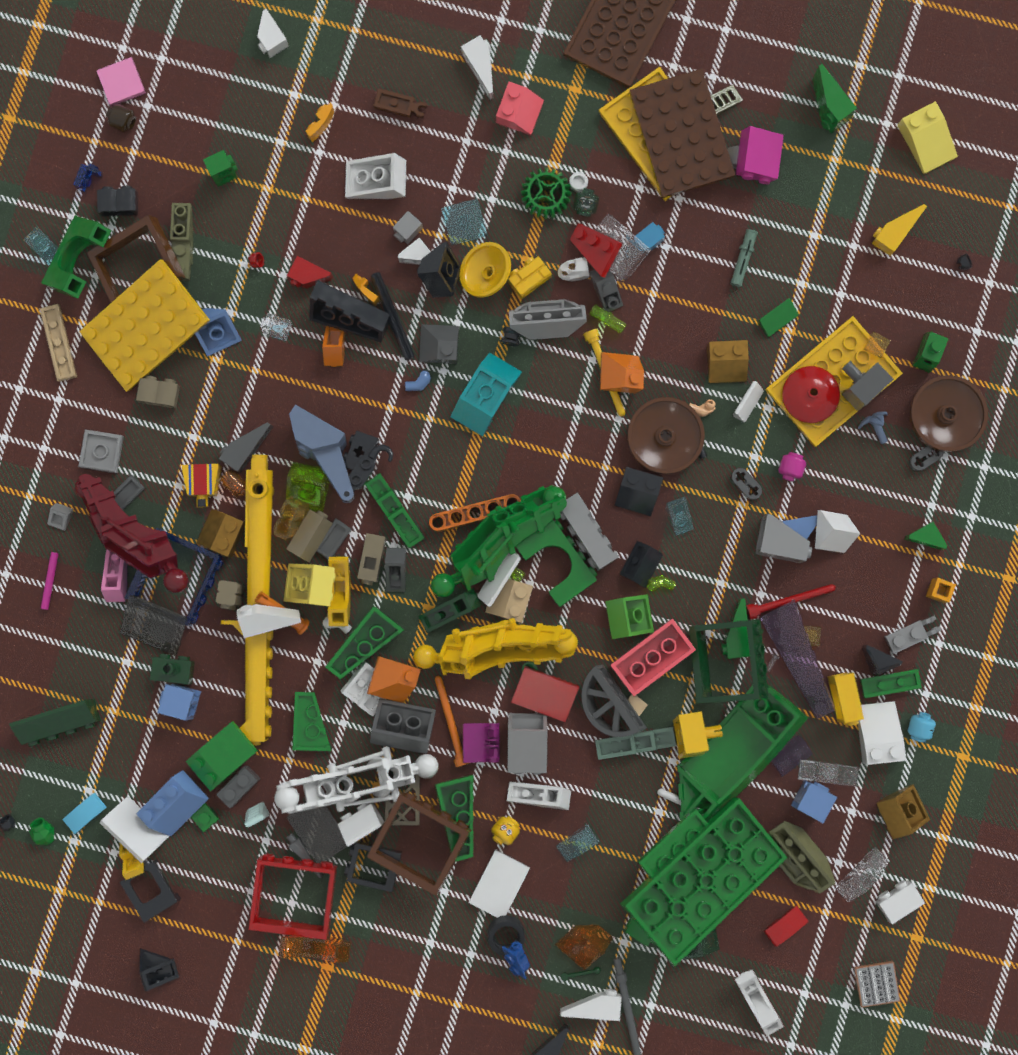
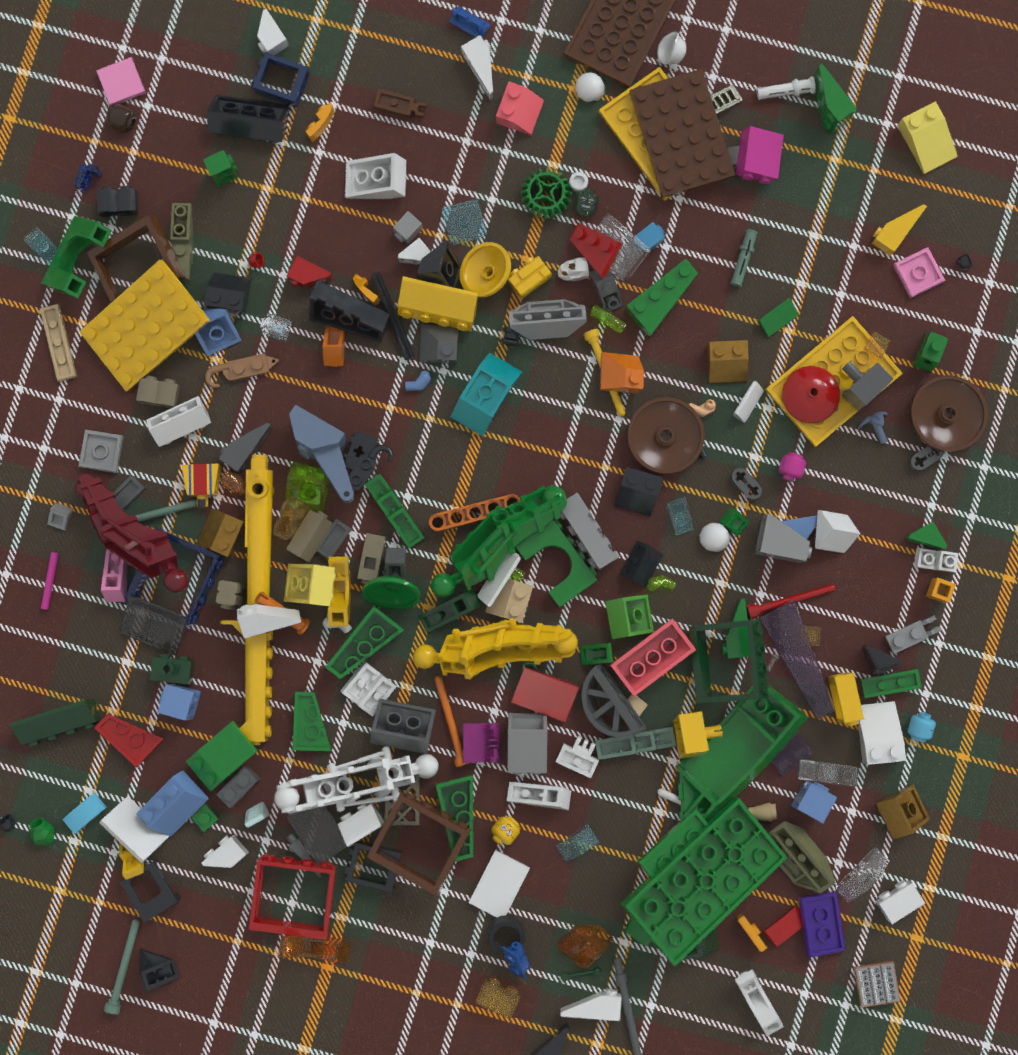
(113, 1005): none -> sand green piece
(128, 739): none -> red wing
(166, 510): none -> sand green piece
(178, 421): none -> white brick
(227, 855): none -> white slope
(228, 293): none -> black slope
(242, 368): none -> medium nougat plate
(248, 118): none -> black slope
(297, 89): none -> dark blue window
(391, 593): none -> green dish
(393, 680): orange slope -> none
(437, 304): none -> yellow slope
(468, 22): none -> blue hinge
(498, 998): none -> clear yellow brick
(578, 757): none -> white hinge
(590, 87): none -> white hair
(596, 654): none -> green slope
(658, 300): none -> green wedge
(671, 49): none -> white helmet
(714, 537): none -> white hair
(734, 521): none -> green slope
(752, 932): none -> light orange plate
(764, 812): none -> tan cone
(795, 88): none -> white pin
(821, 924): none -> dark purple tile
(919, 272): none -> bright pink tile
(936, 560): none -> white slope

